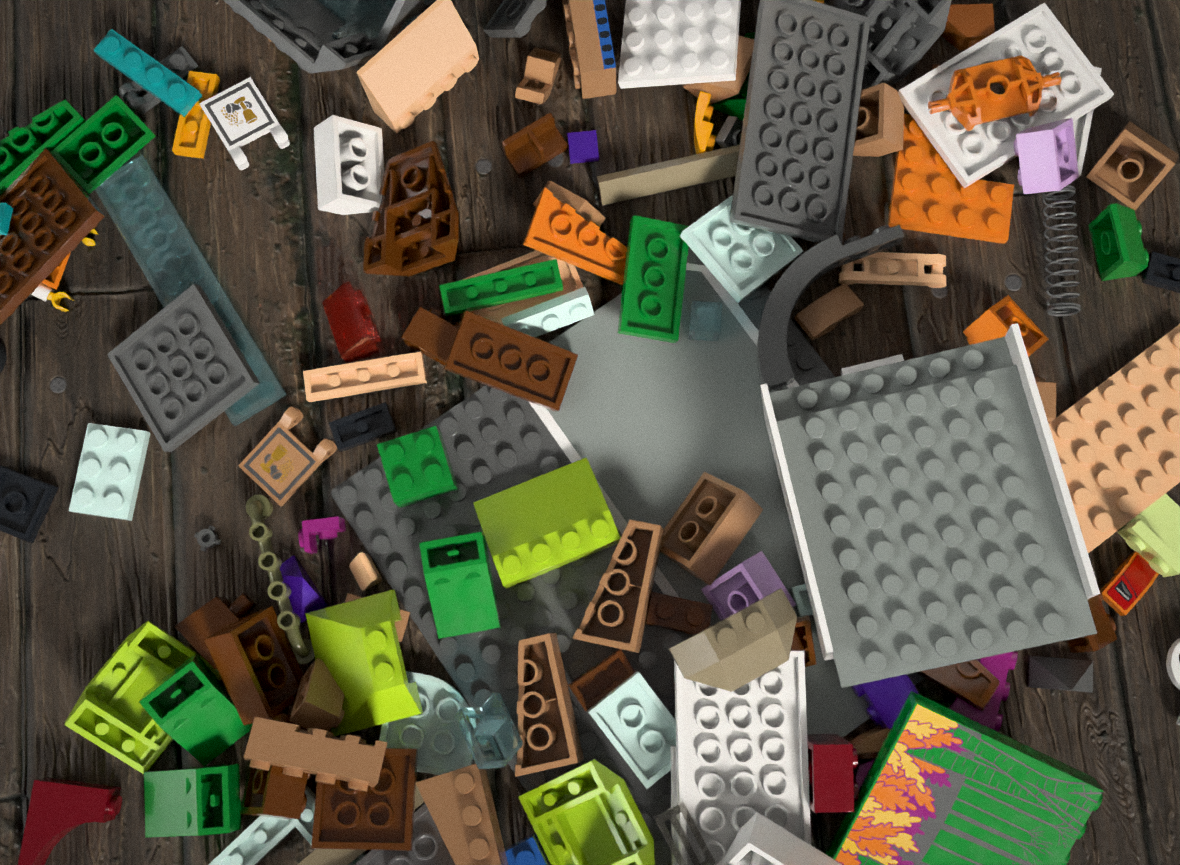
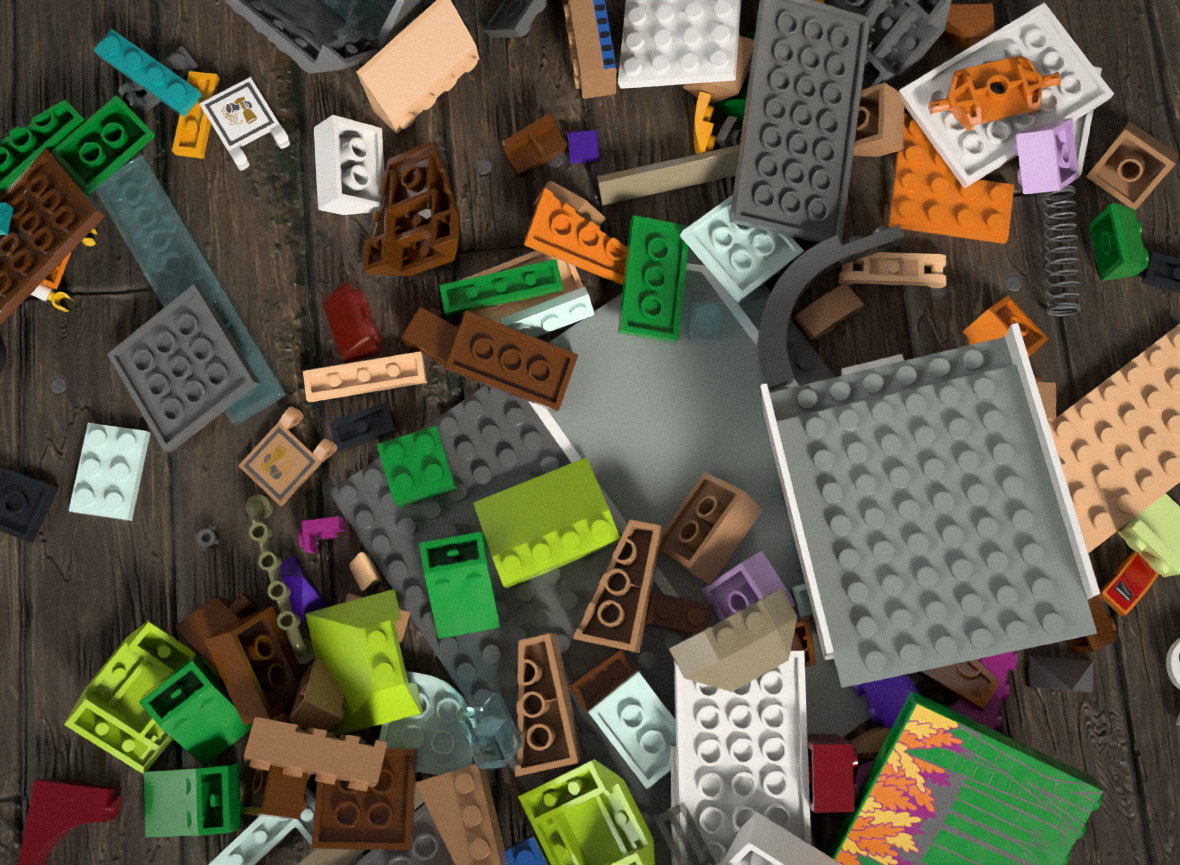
(539, 76): medium nougat slope -> none

